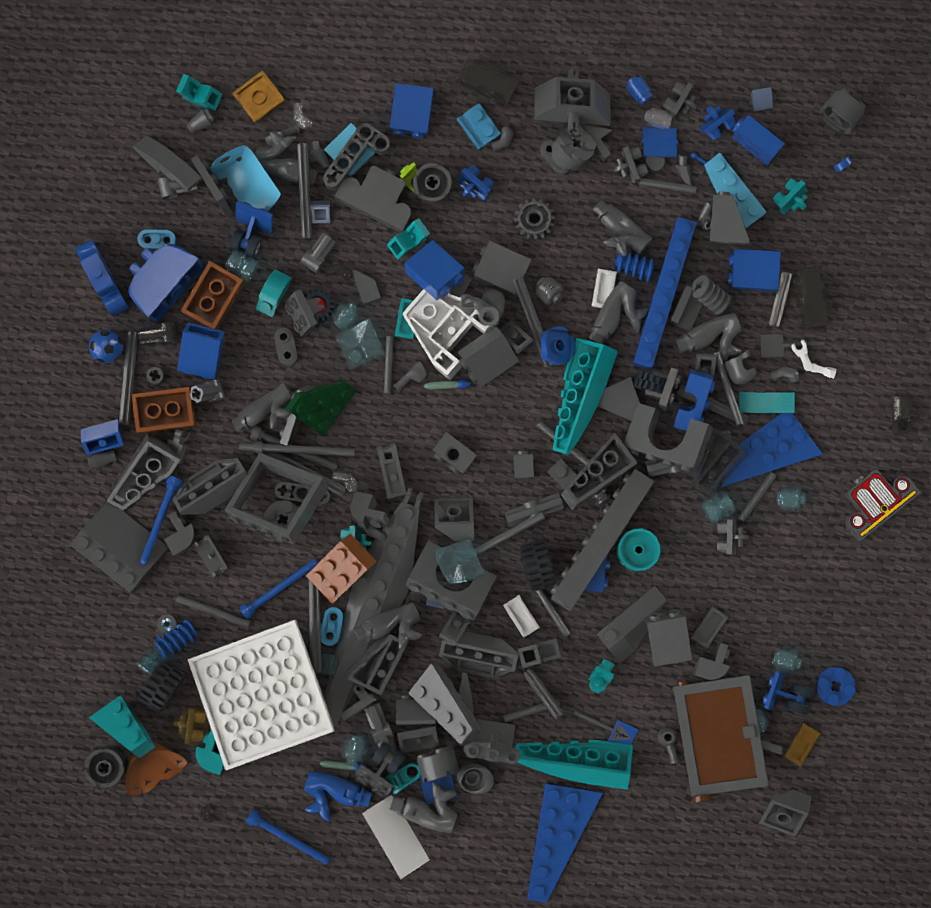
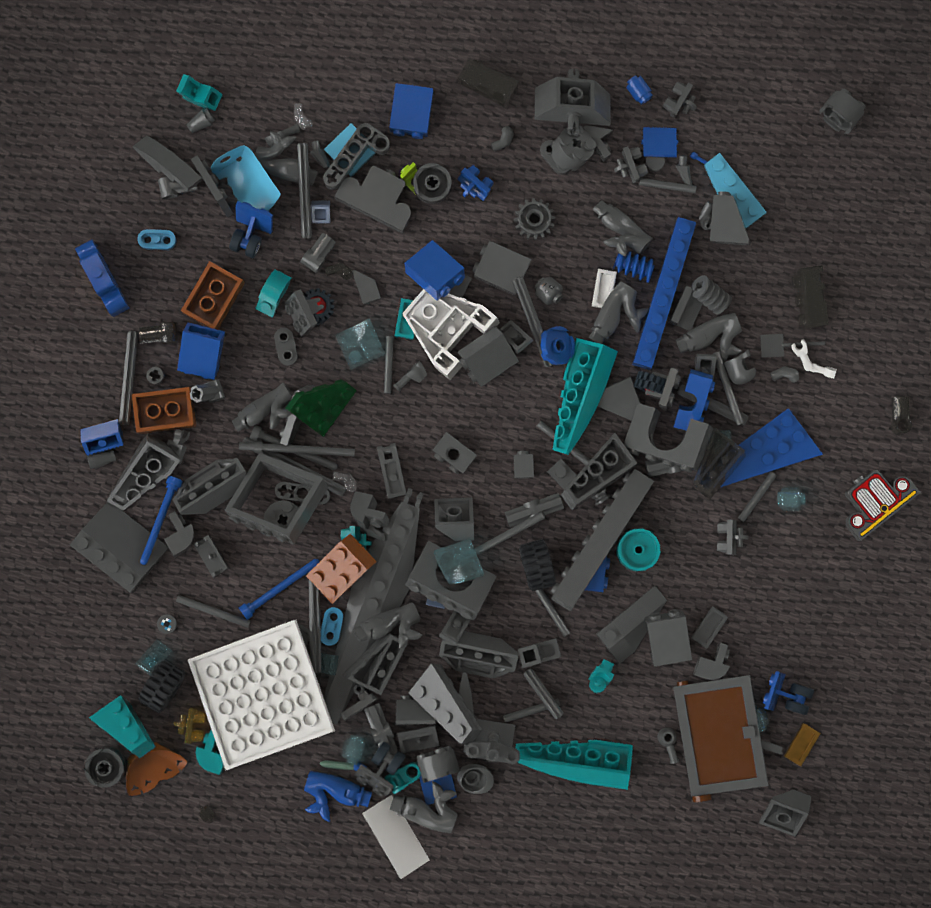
(106, 346): blue piece -> none
(162, 279): hips -> none
(175, 639): blue piece -> none
(241, 265): clear light blue wheel -> none
(256, 819): blue piece -> none
(258, 97): pearl gold plate -> none
(345, 315): clear light blue head -> none
(408, 239): teal brick -> none
(447, 384): sand green piece -> none
(478, 126): dark azure plate -> none
(489, 308): dark grey piece -> none
(521, 616): white tile -> none
(561, 824): blue wing -> none
(620, 733): piece -> none
(658, 118): clear brick -> none
(718, 507): clear light blue wheel -> none
(724, 117): blue hips -> none
(754, 270): blue brick -> none
(757, 139): blue brick -> none
(762, 99): sand blue slope -> none
(766, 402): teal sticker -> none
(780, 299): dark grey axle -> none
(787, 660): clear light blue head -> none
(794, 198): teal hips -> none
(842, 164): blue tile -> none
(846, 687): blue plate -> none

